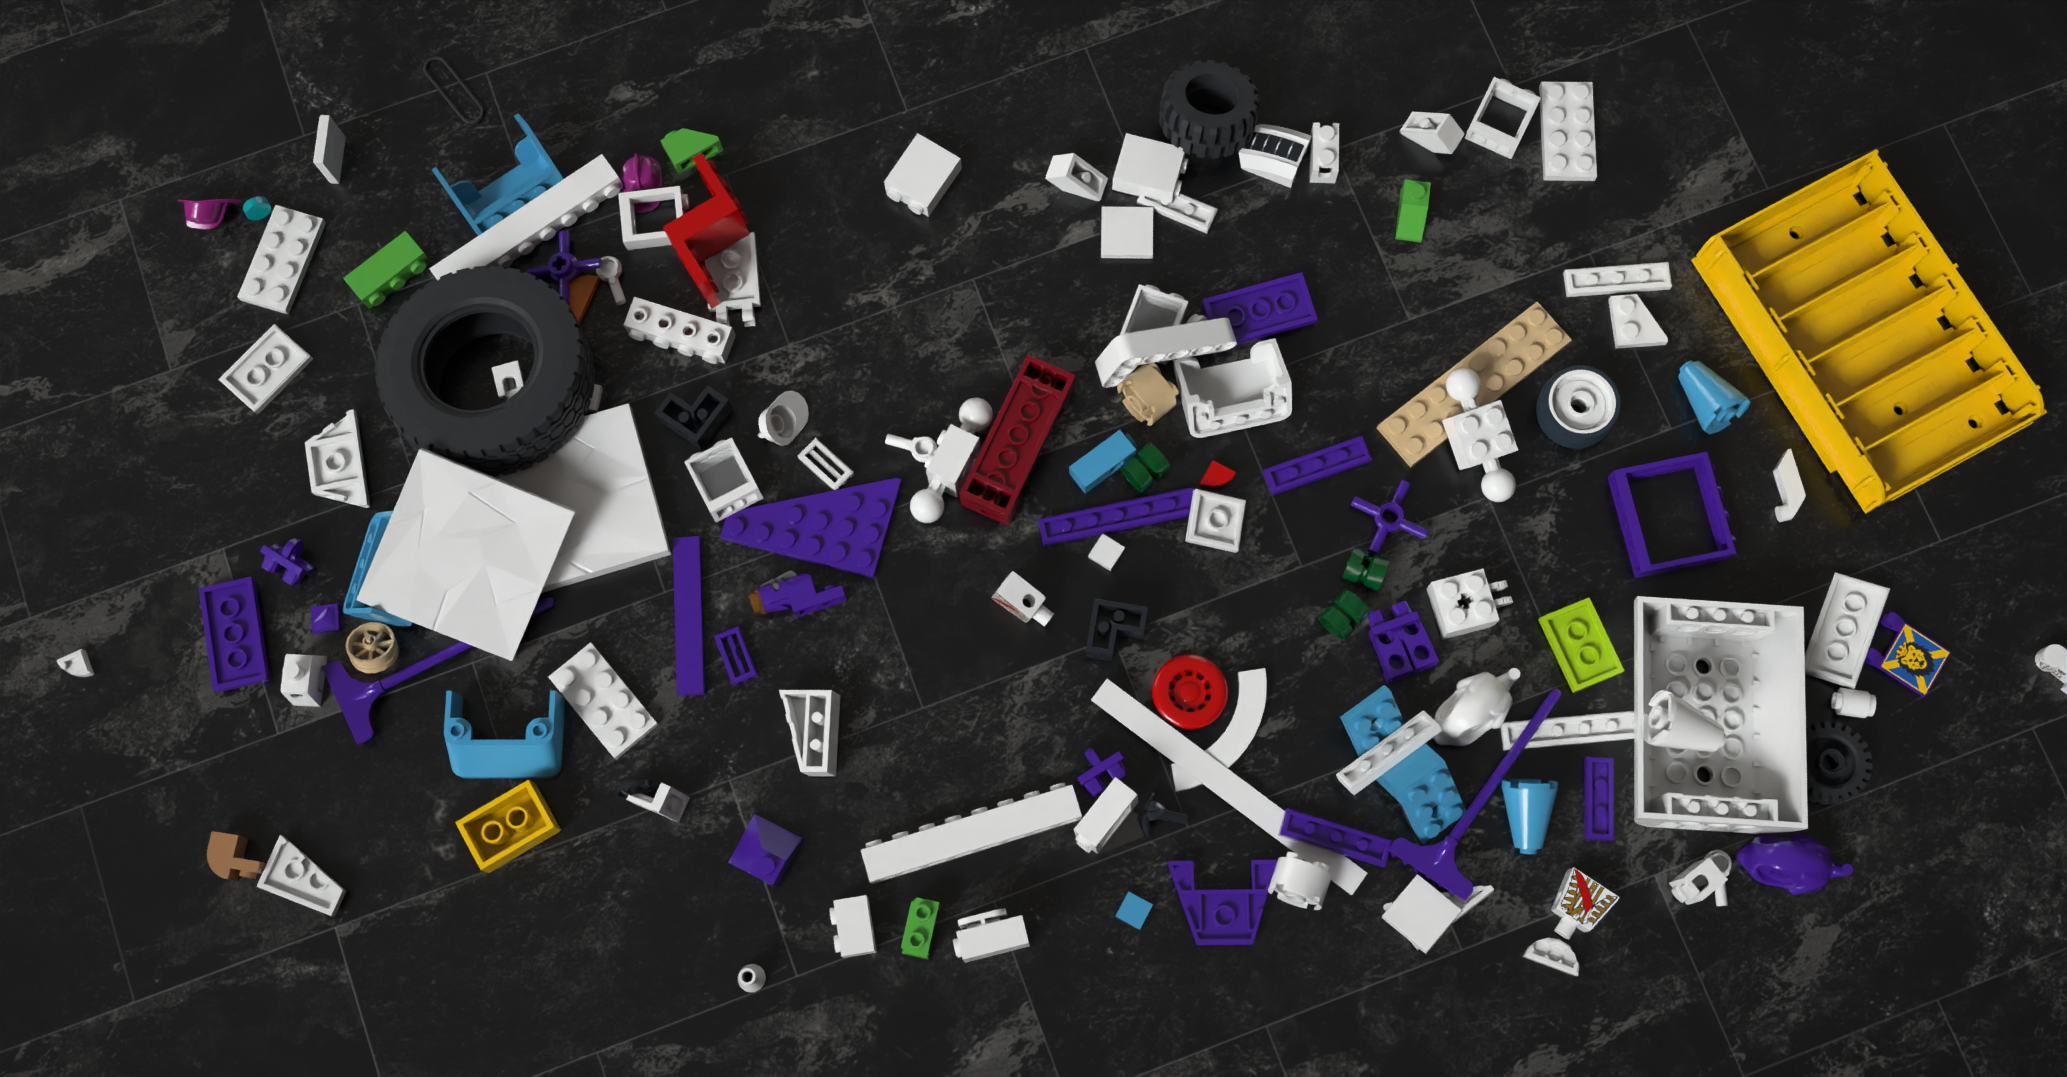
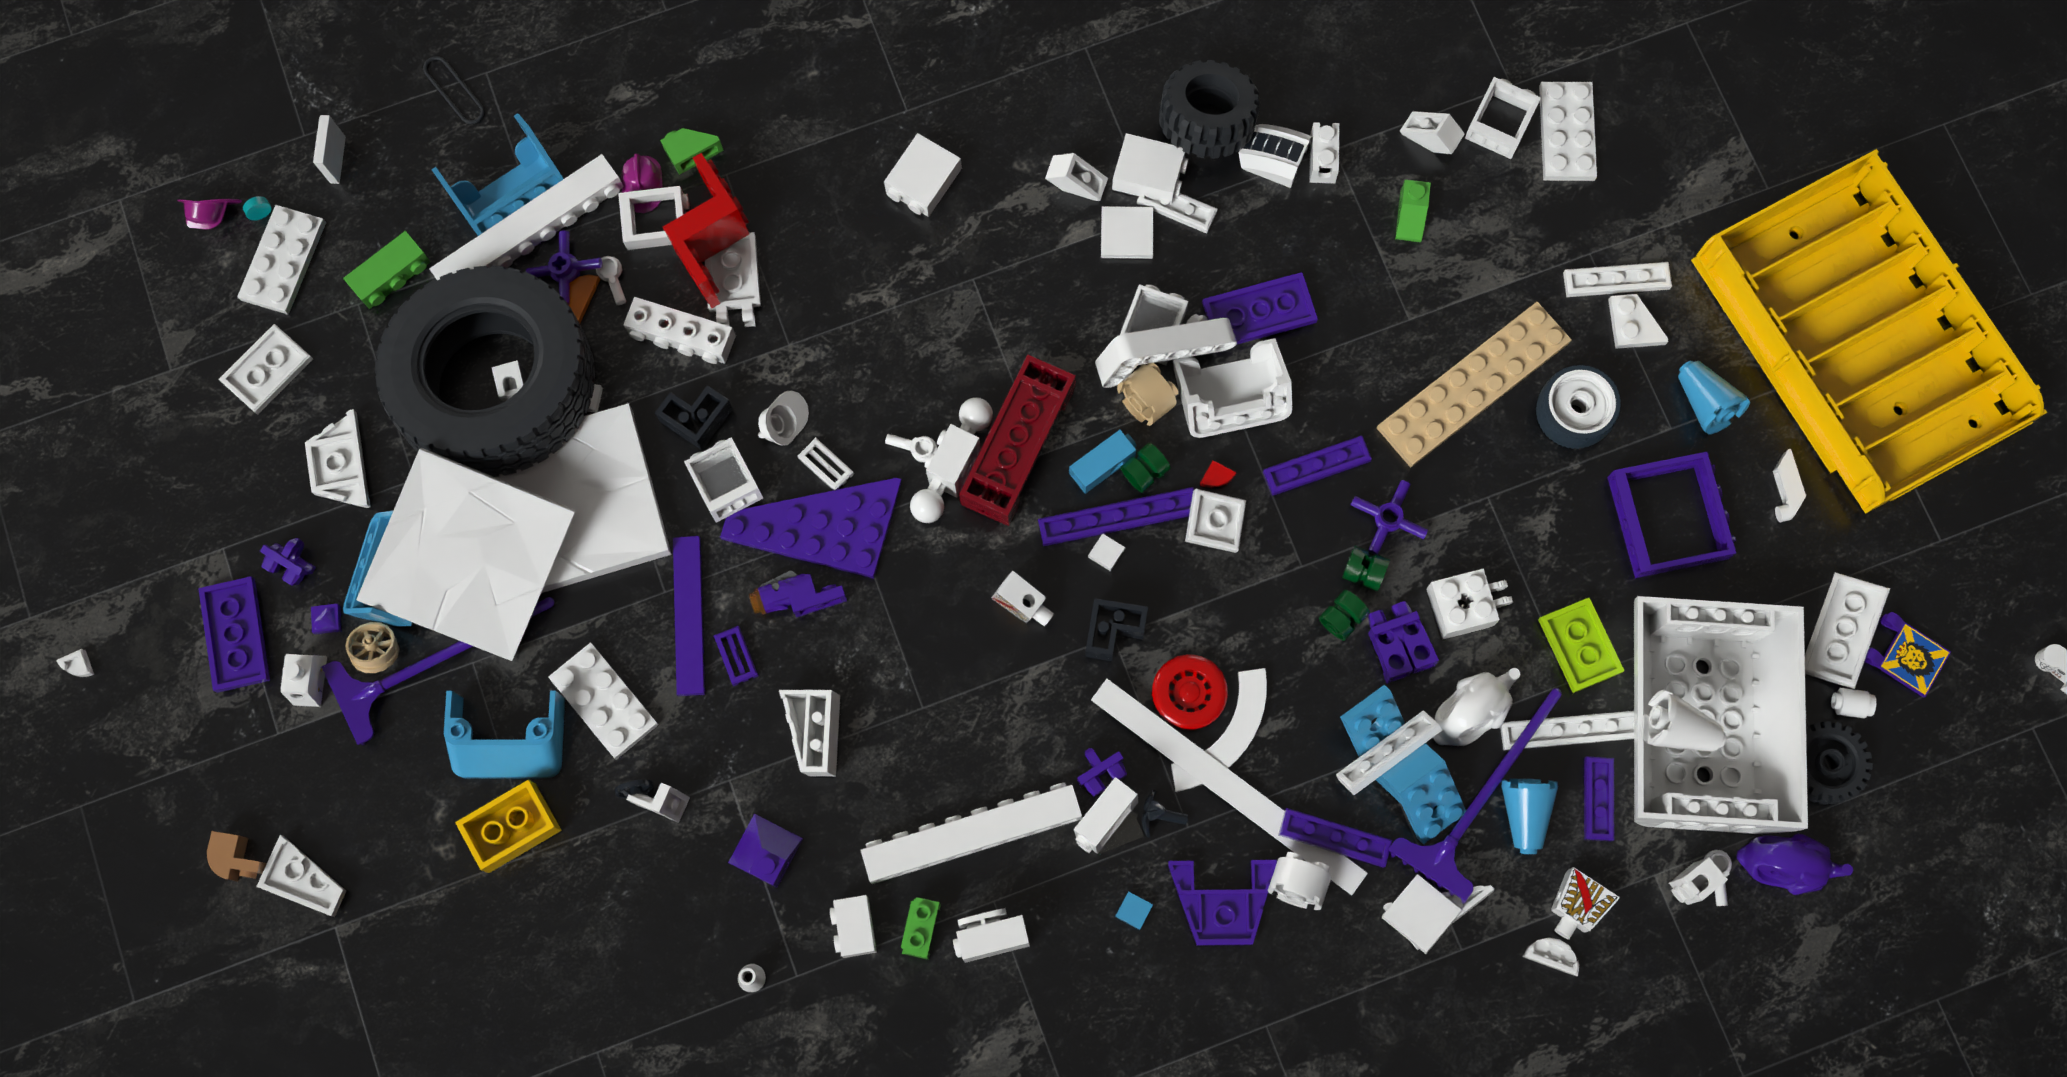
(1480, 435): white brick -> none

